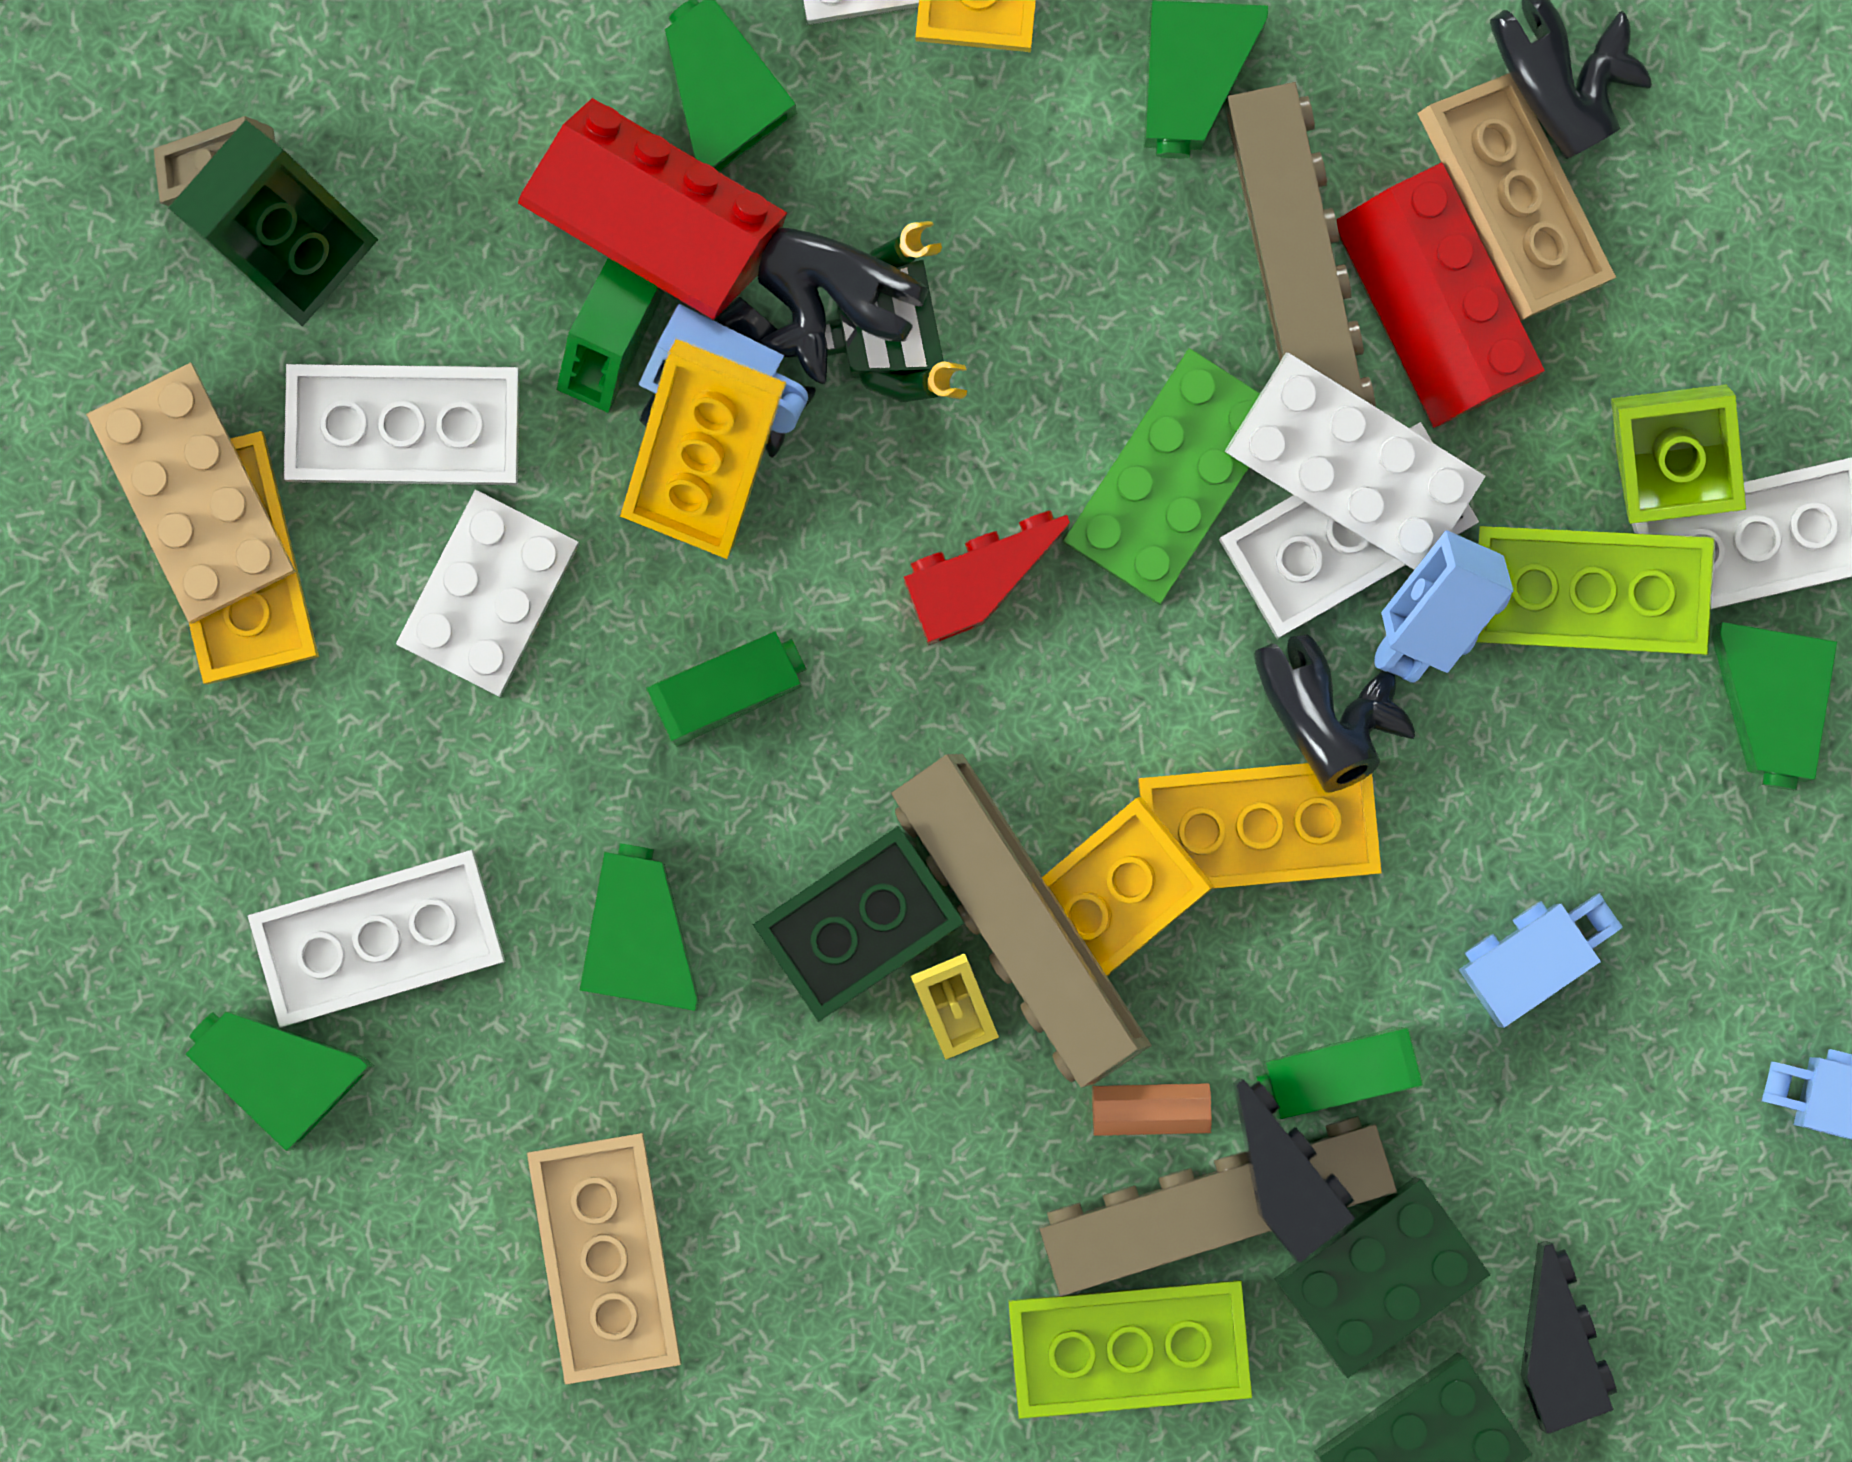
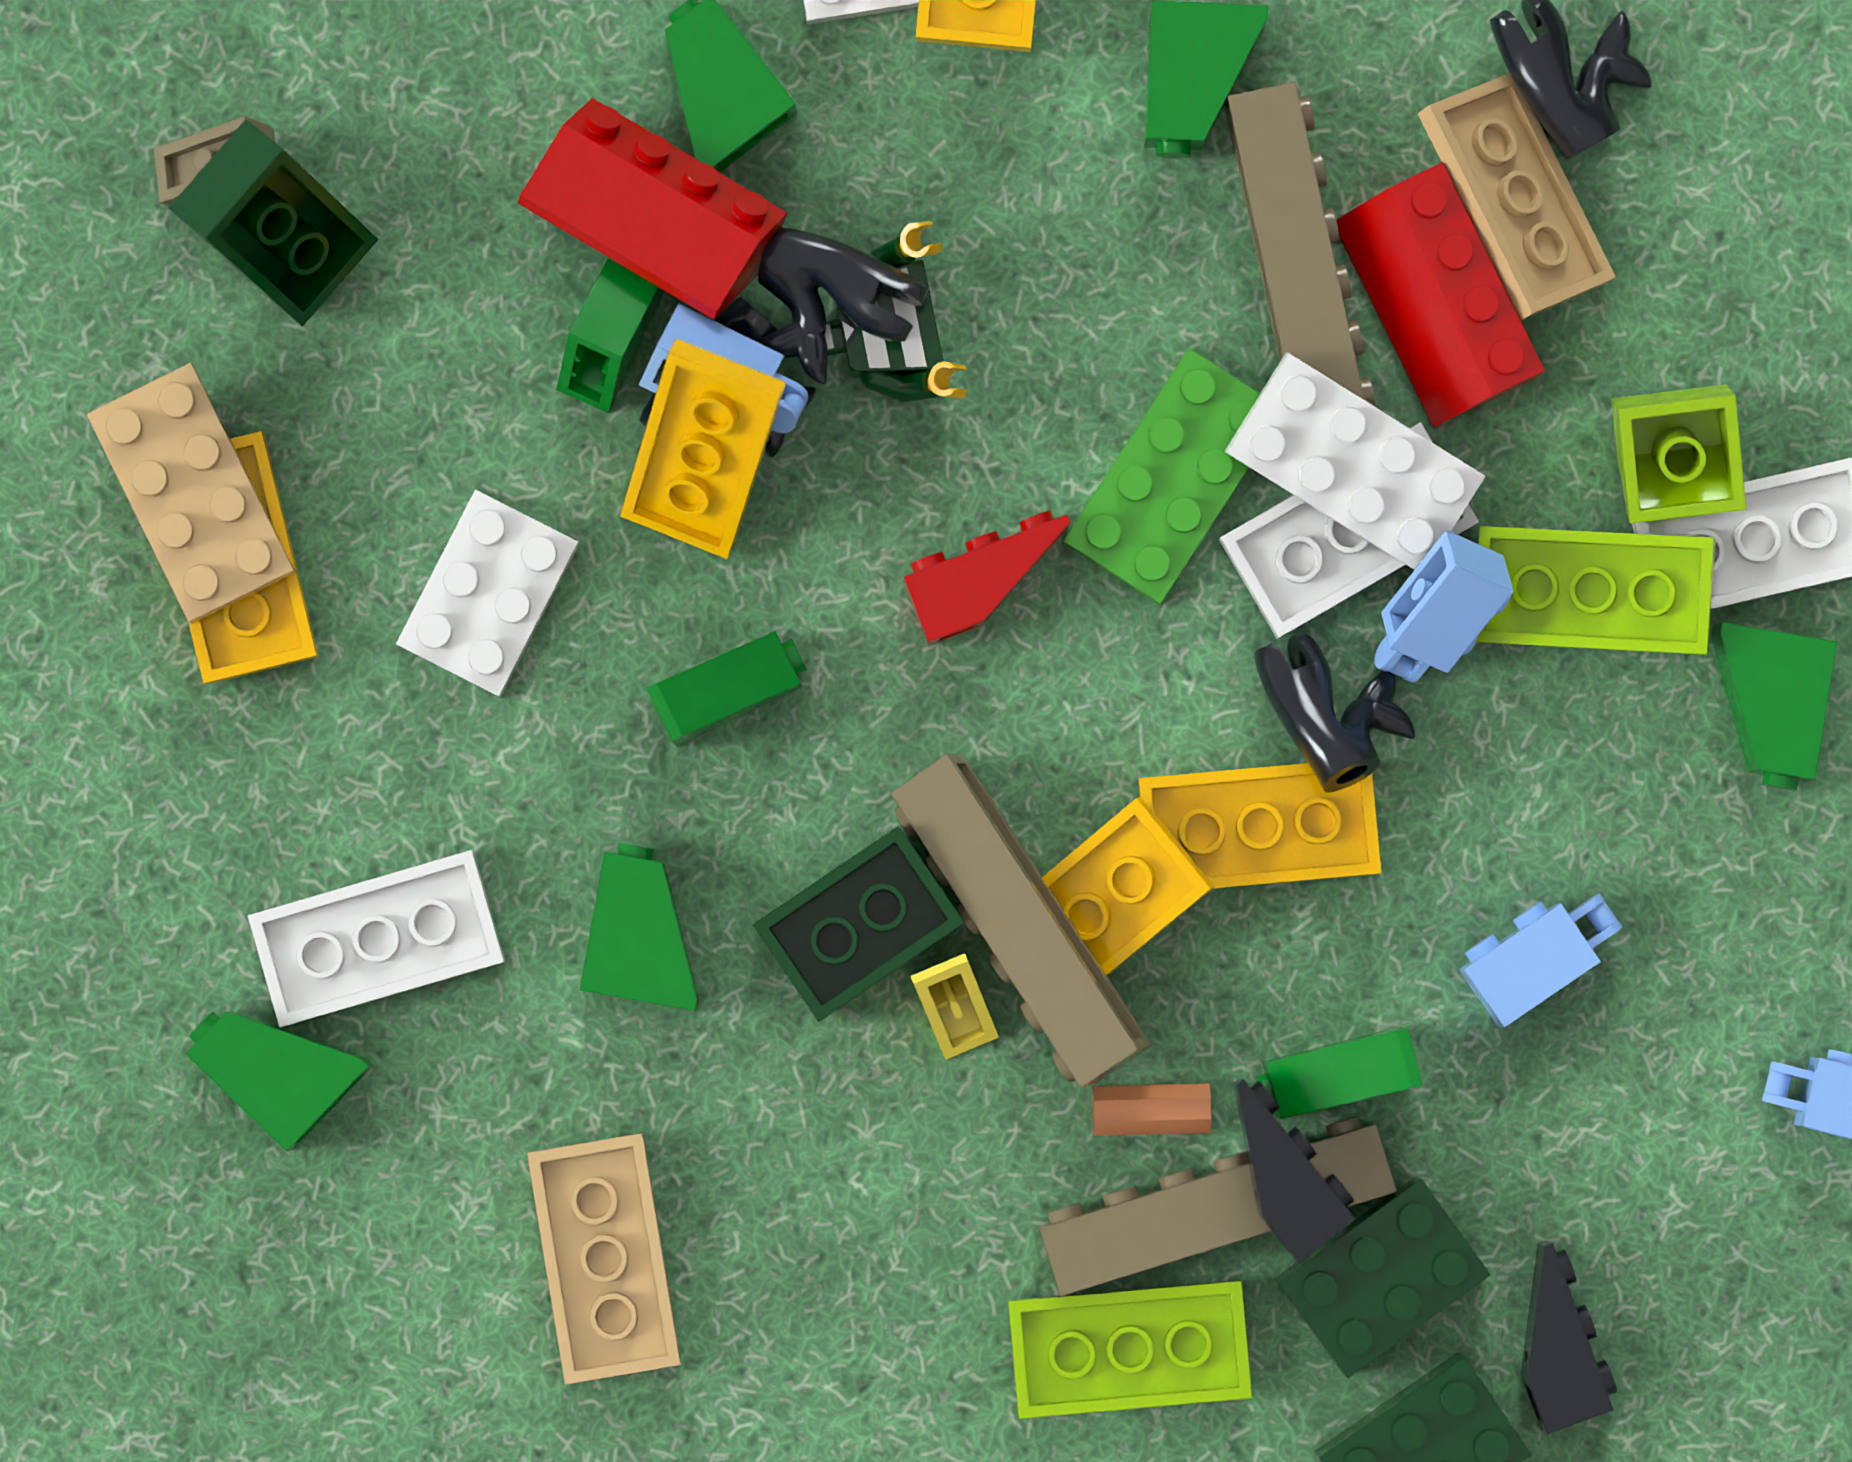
(401, 424): white plate -> none

